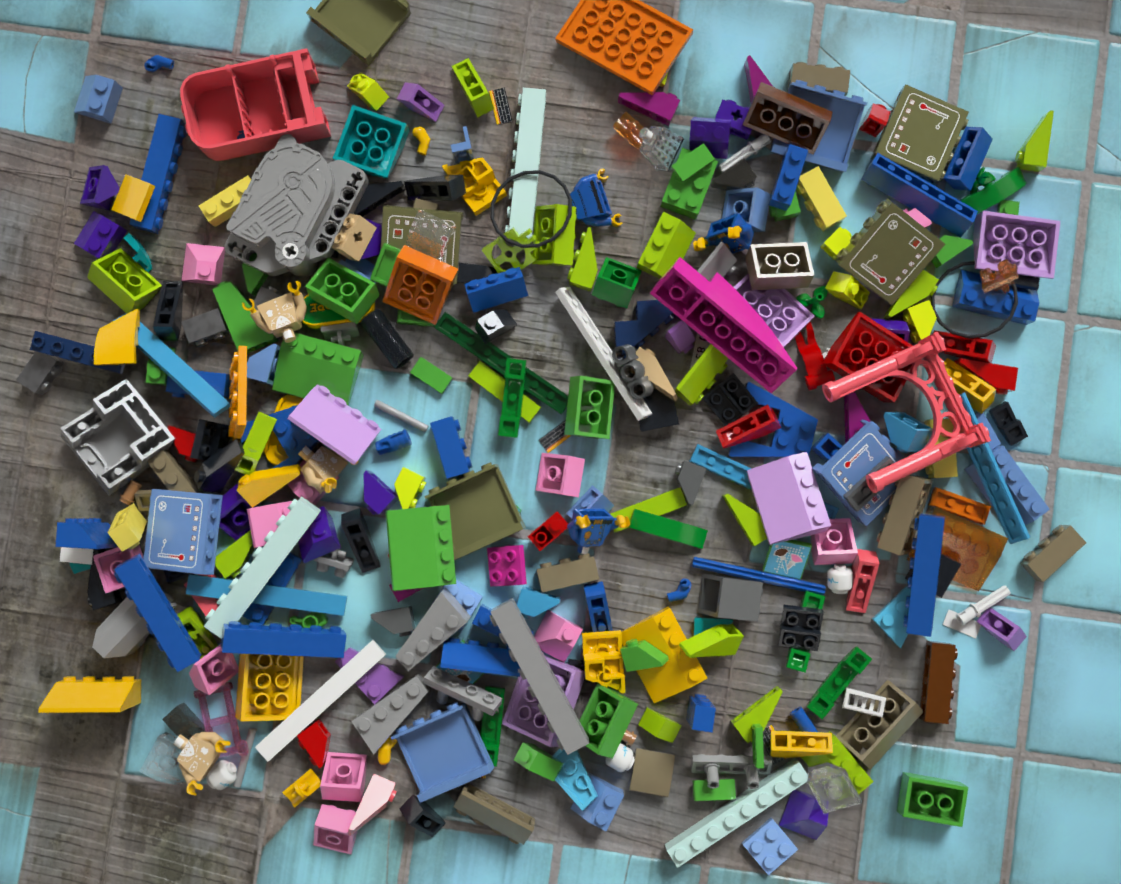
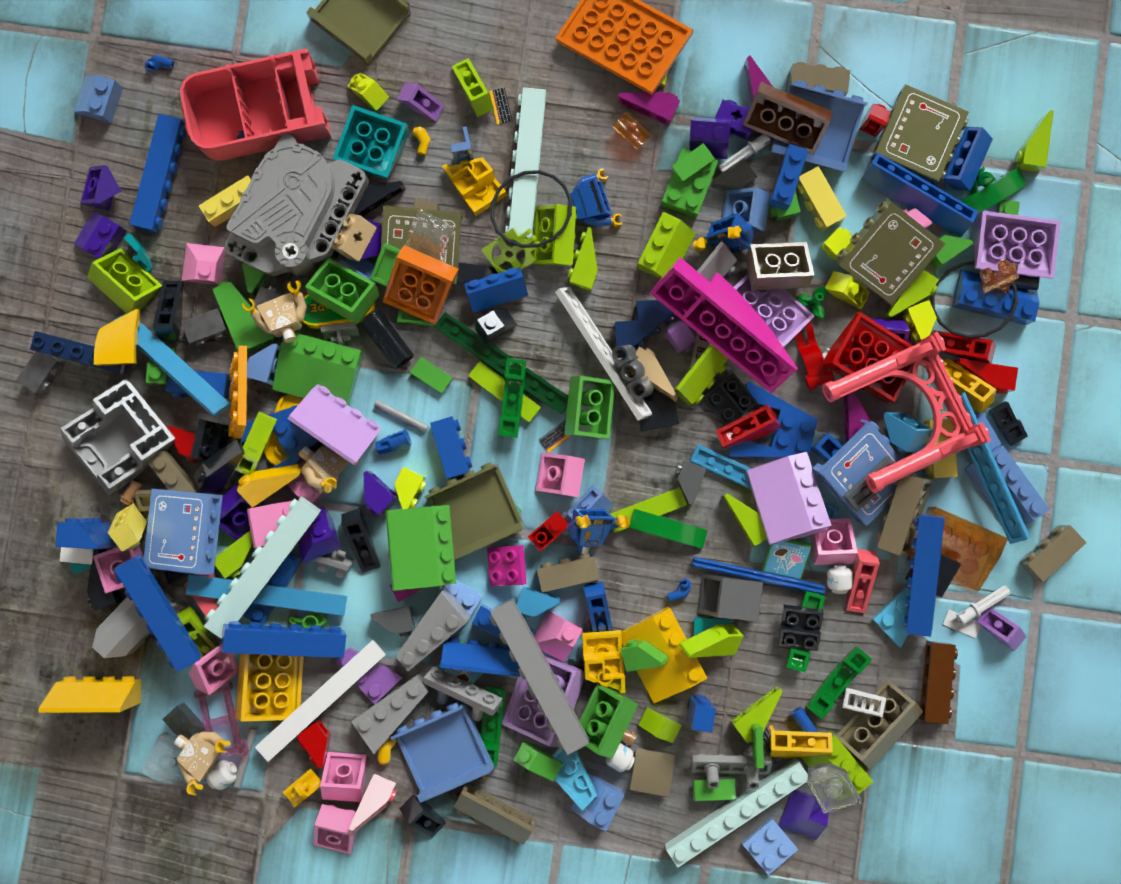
(133, 198): yellow tile -> none
(436, 188): black slope -> none
(616, 282): green slope -> none
(660, 146): clear torso -> none
(932, 799): bright green brick -> none
(959, 505): orange tile -> none

